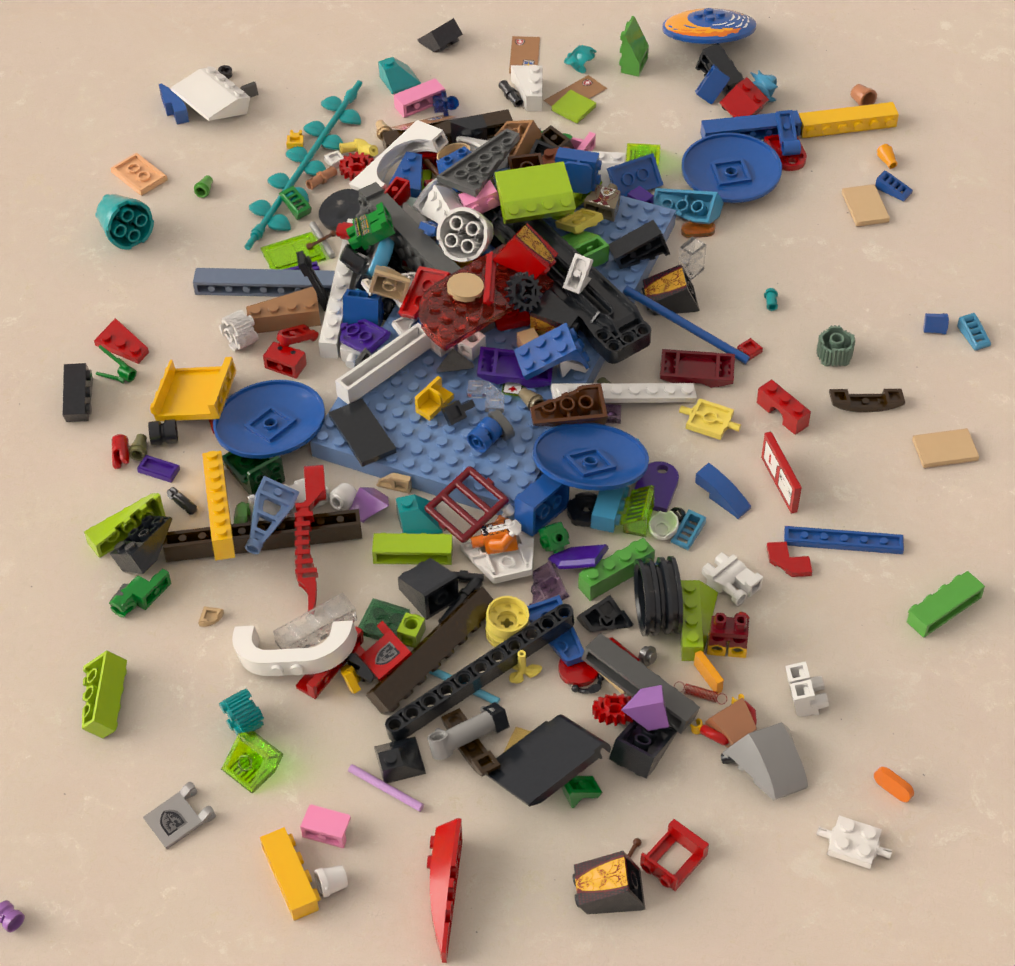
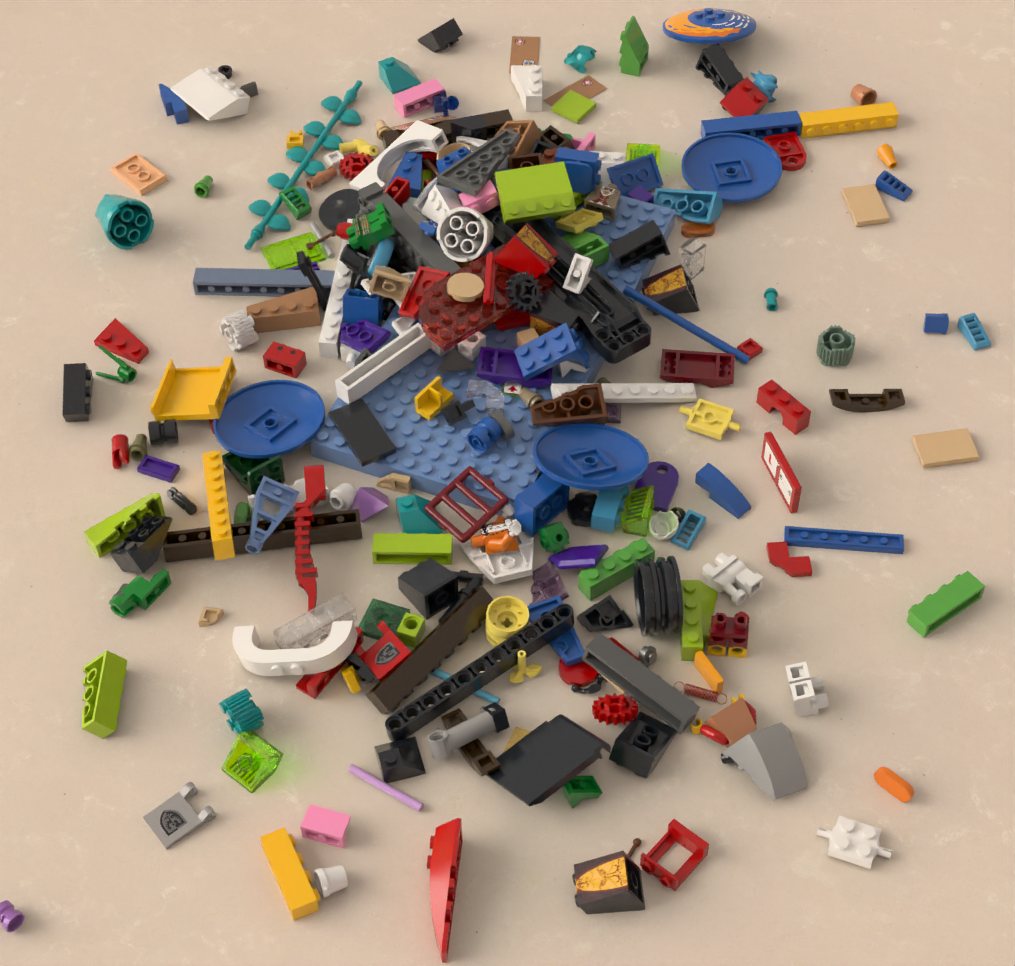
(296, 335): red plate -> none
(510, 93): black pin -> none
(648, 708): medium lavender slope -> none
(712, 84): blue panel -> none
(787, 133): blue plate -> none

